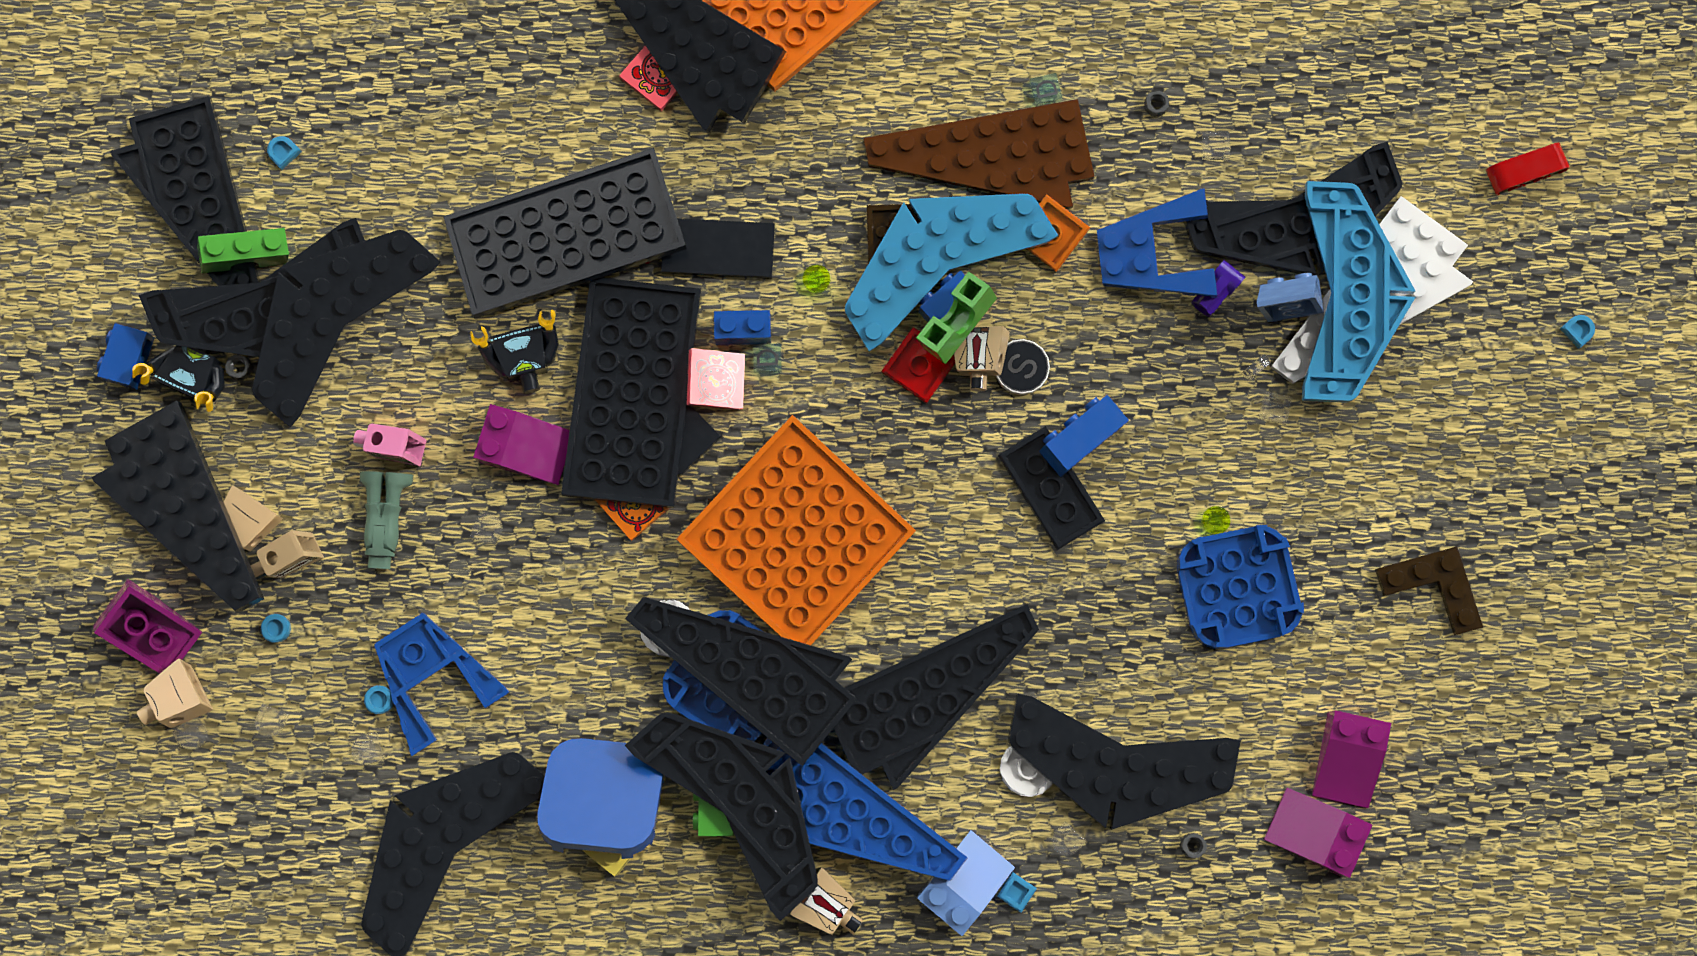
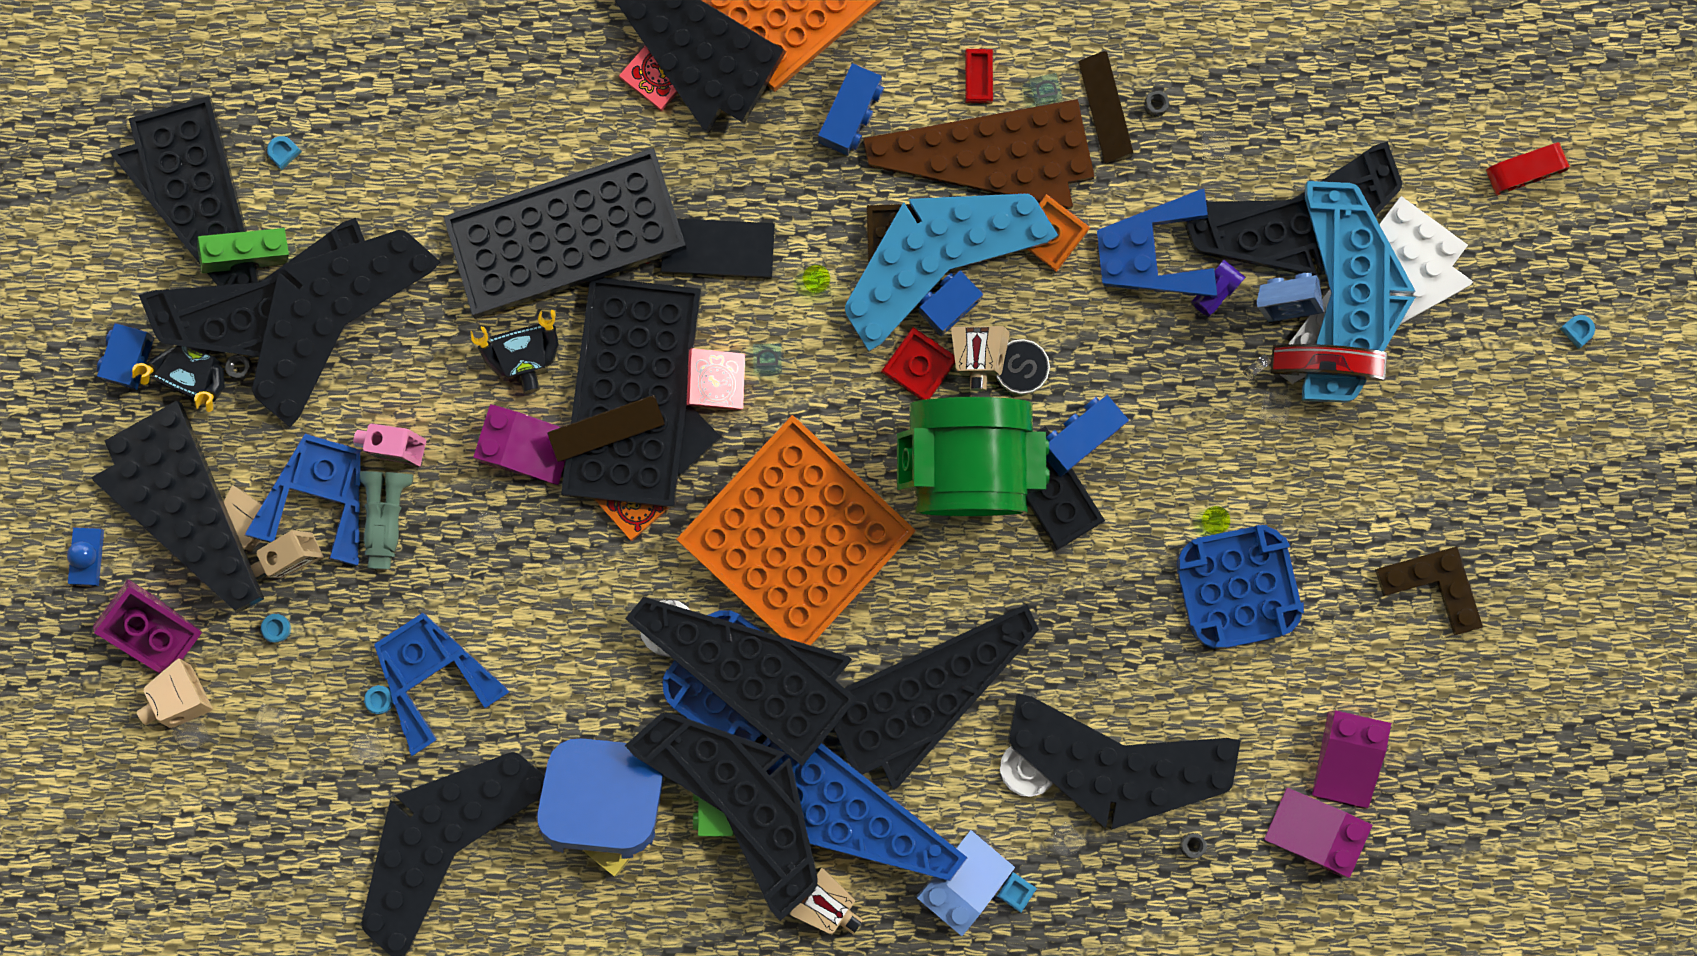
(85, 556): none -> blue tile
(325, 472): none -> blue wing
(606, 428): none -> dark brown slope
(742, 327): blue brick -> none
(851, 110): none -> blue brick
(970, 304): bright green arch -> none
(971, 456): none -> green cylinder
(979, 76): none -> red tile
(1106, 107): none -> dark brown slope
(1329, 360): none -> slope

